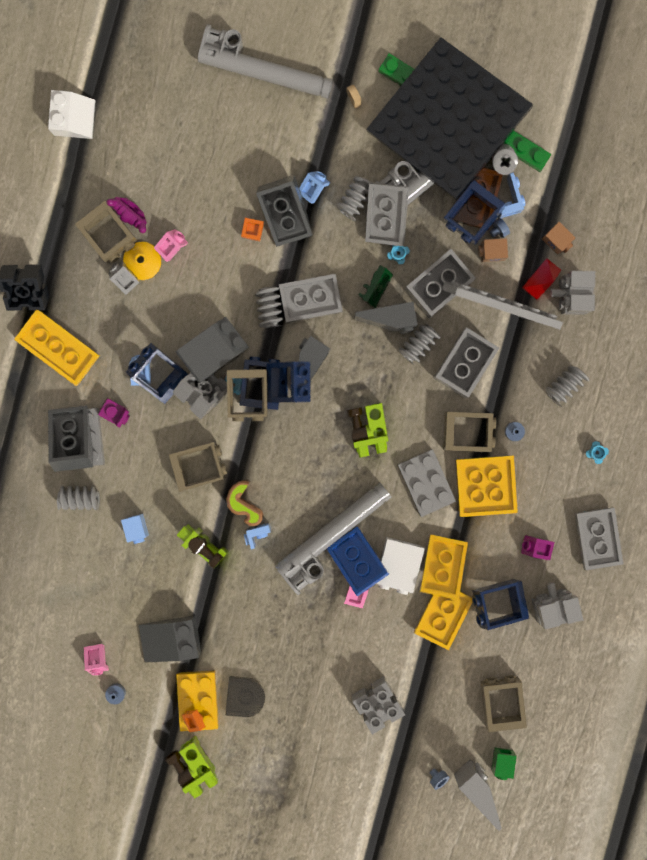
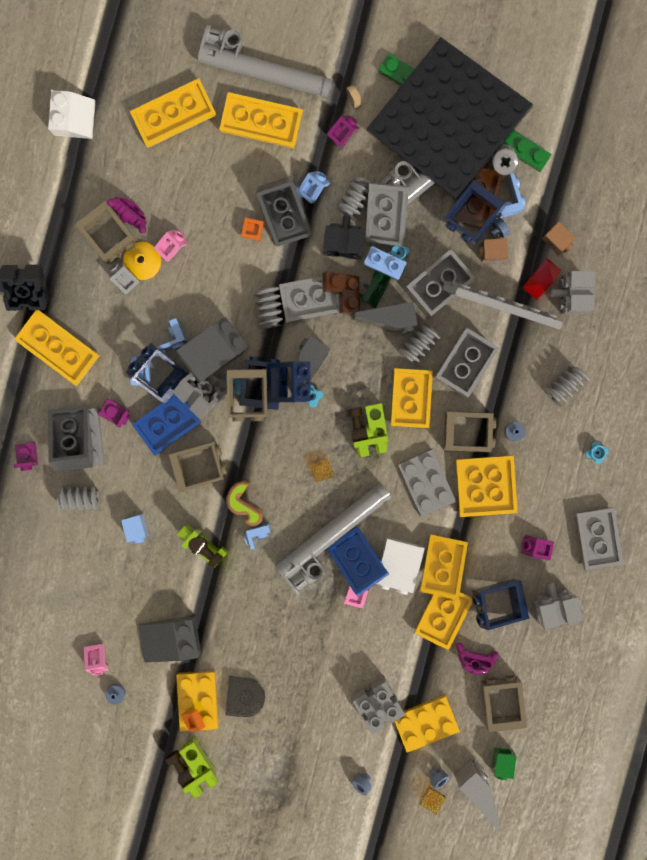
(26, 456): none -> magenta bracket
(166, 424): none -> blue plate
(173, 113): none -> yellow plate
(175, 331): none -> light blue bracket
(261, 120): none -> yellow plate
(317, 395): none -> medium azure plate
(322, 470): none -> clear yellow plate
(343, 130): none -> magenta bracket
(343, 240): none -> black brick
(348, 289): none -> reddish brown plate
(362, 784): none -> sand blue tile
(385, 263): none -> light blue bracket
(411, 398): none -> yellow plate
(426, 723): none -> yellow plate
(432, 800): none -> clear yellow plate
(475, 662): none -> magenta piece

